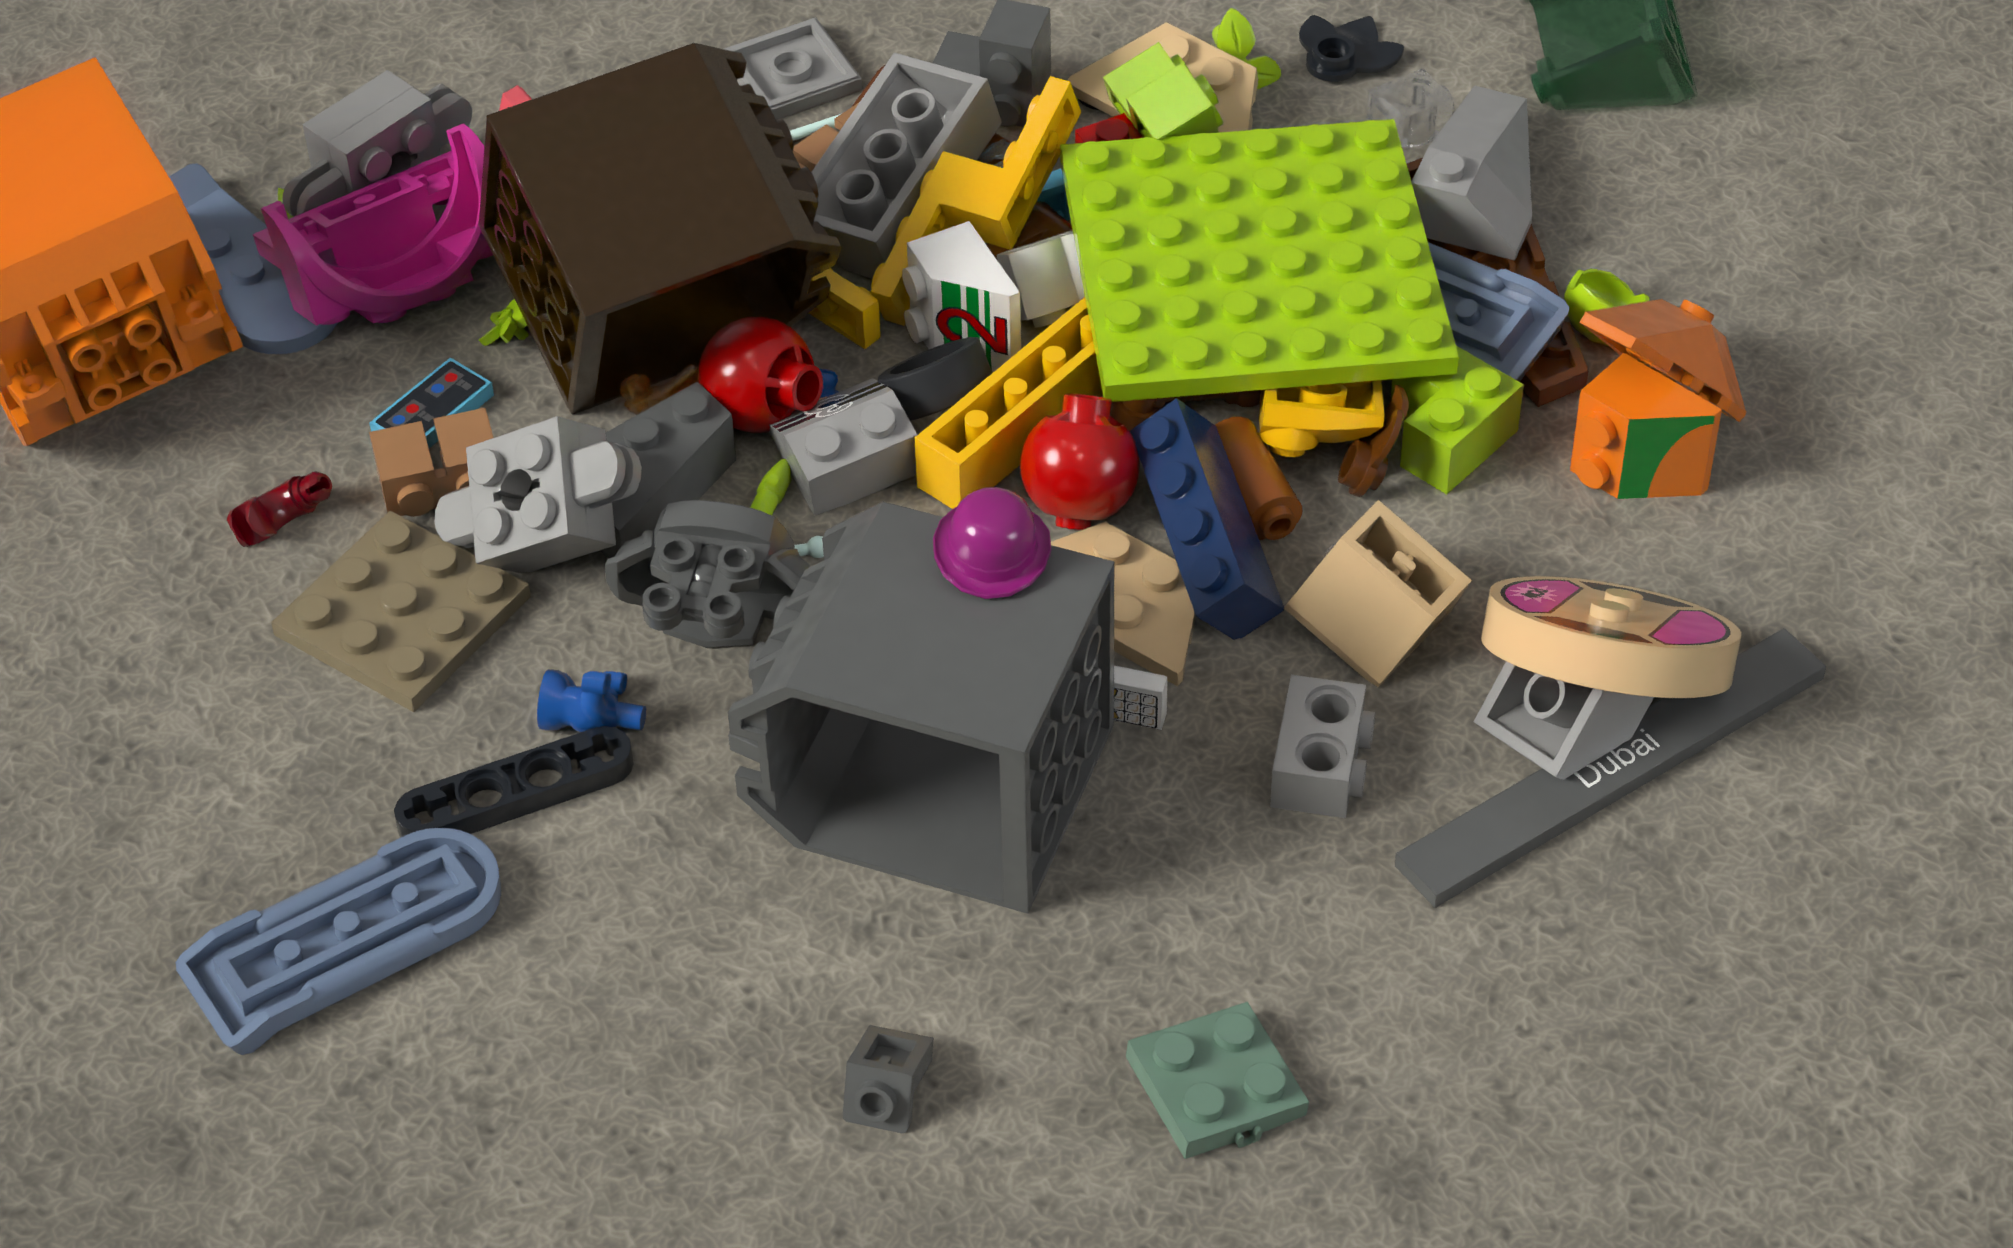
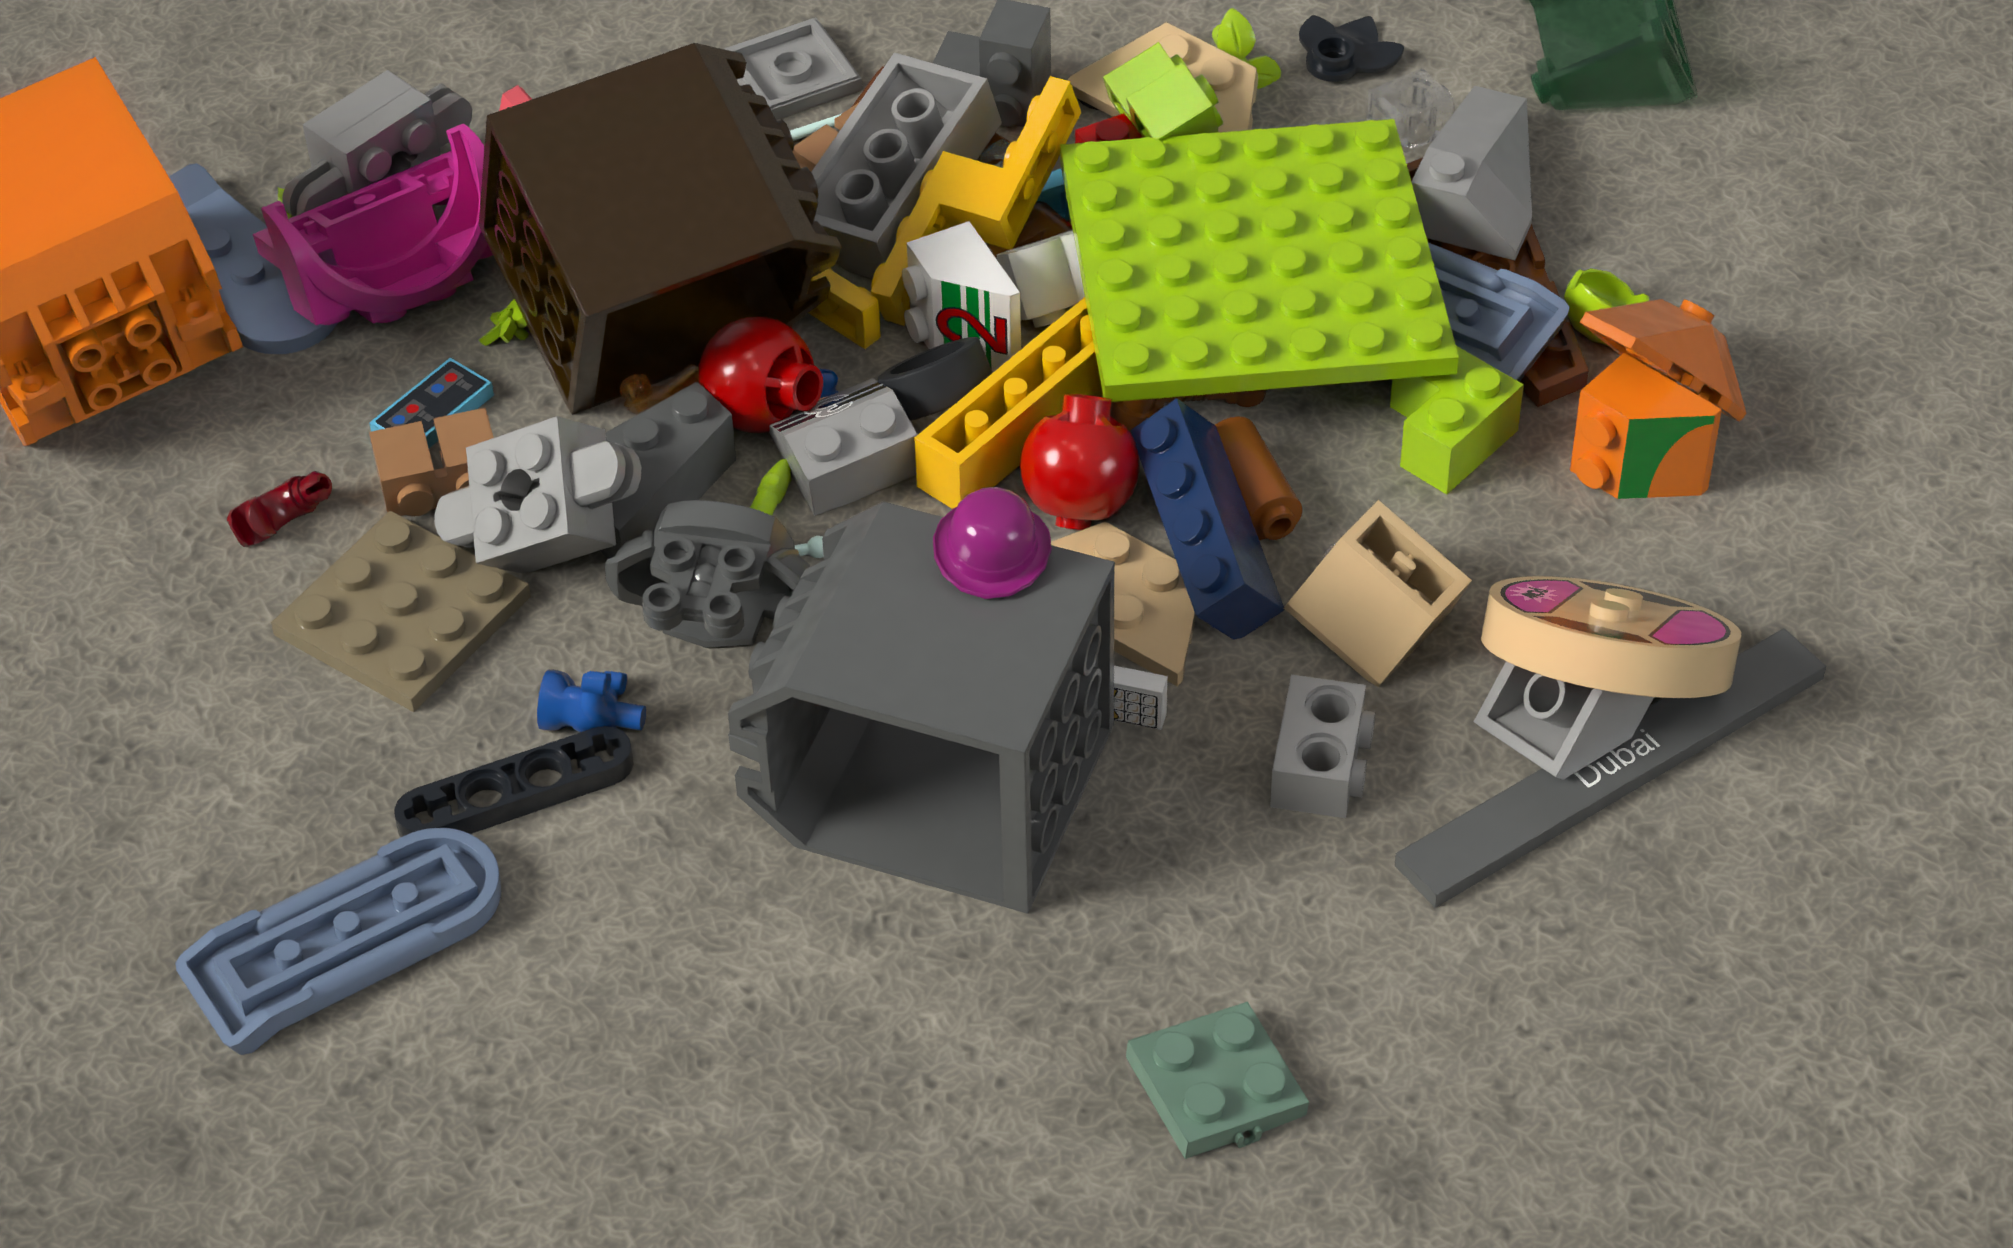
(884, 1078): dark grey bracket -> none
(1330, 413): yellow slope -> none
(1367, 457): reddish brown plate -> none

